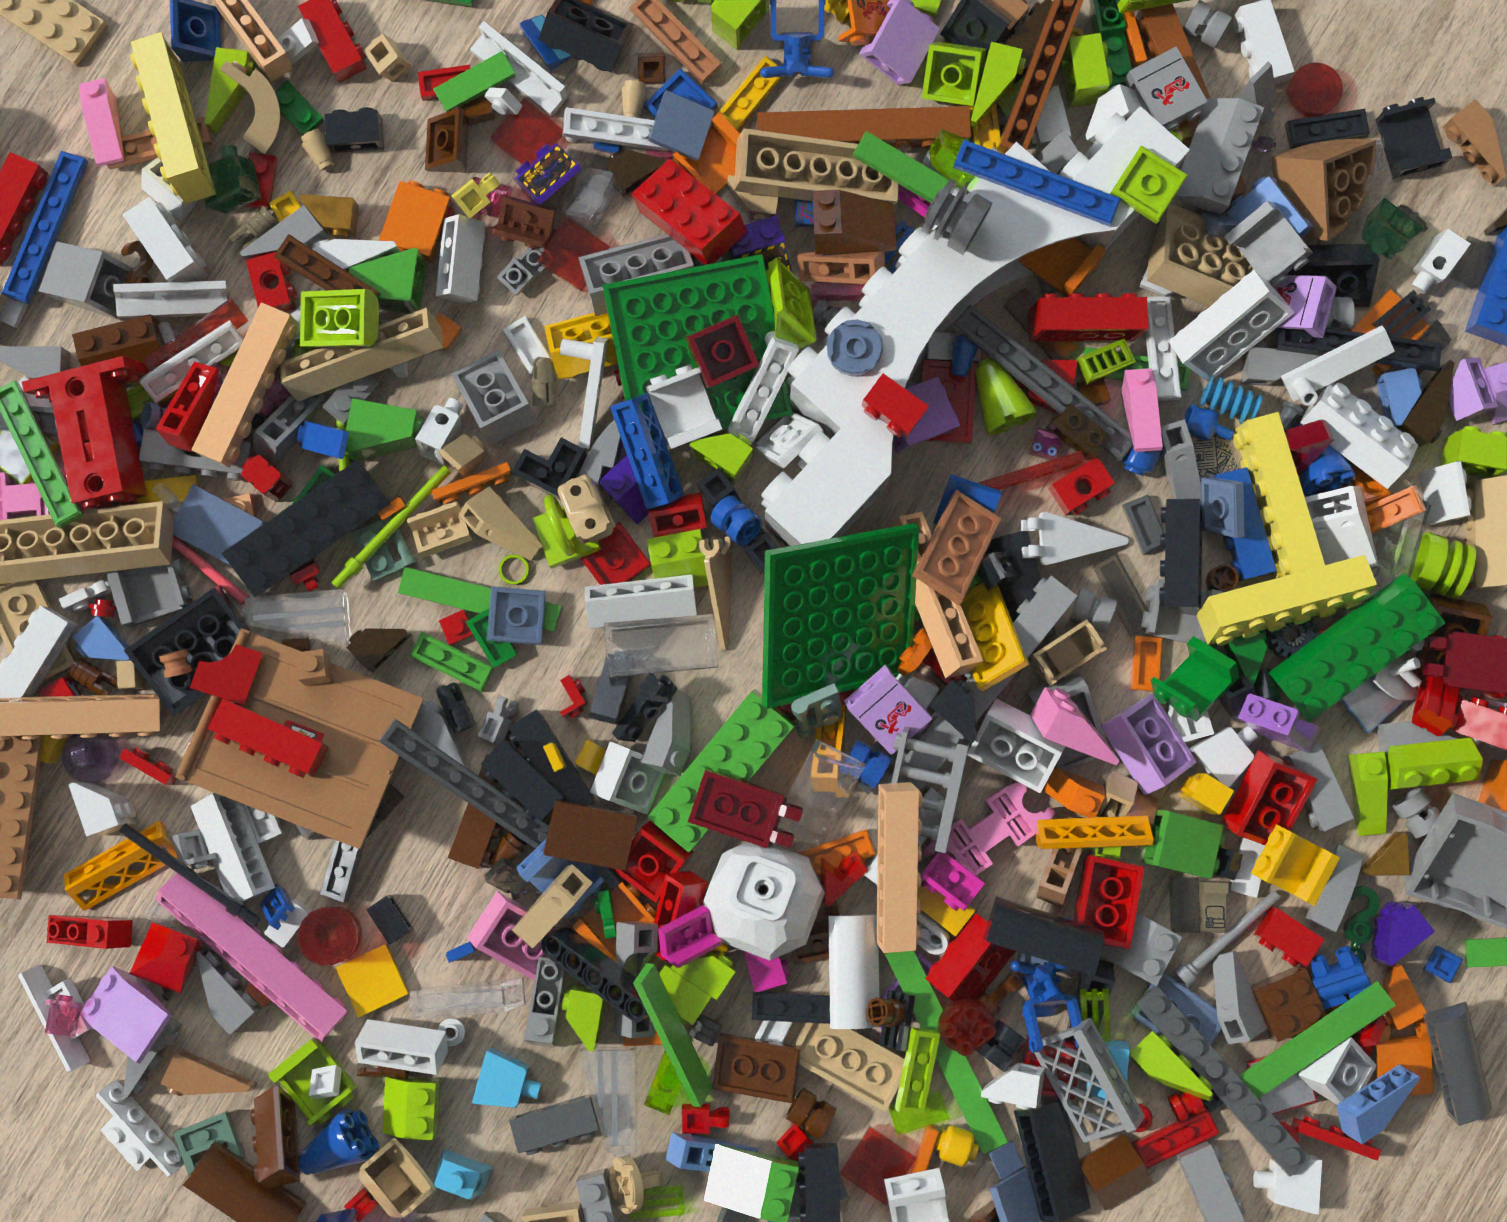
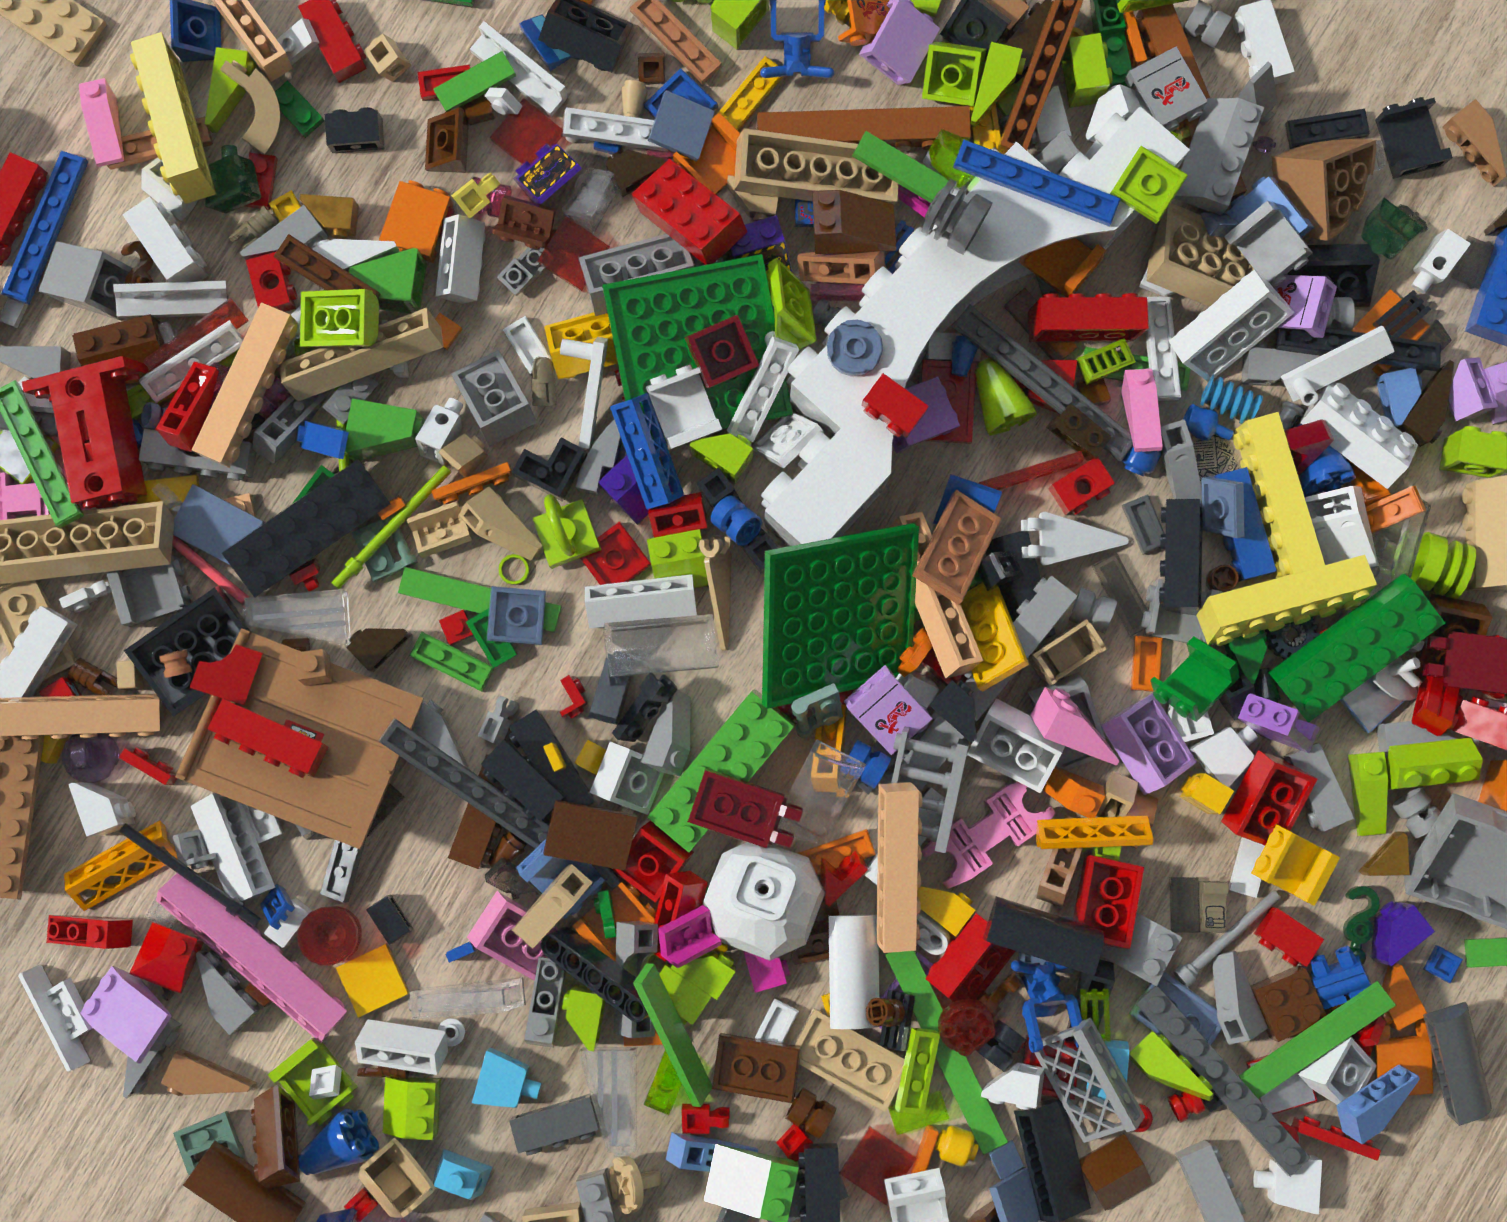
(63, 1016): clear pink bracket -> none
(101, 641): medium blue slope -> none
(103, 608): red plate -> none
(136, 1133): white bracket -> none
(266, 477): red brick -> none
(315, 145): tan cone -> none
(455, 707): black hinge -> none
(585, 507): tan piece -> none
(660, 1202): clear neon green tile -> none
(706, 1030): dark grey wheel -> none
(791, 1007): black tile -> none
(951, 880): dark pink bracket -> none
(1044, 444): tile -> none
(1175, 1138): red tile -> none
(1184, 844): bright green slope -> none
(1228, 863): black plate -> none
(1315, 89): clear red tile -> none
(1338, 890): light grey slope -> none
(1446, 493): white slope -> none

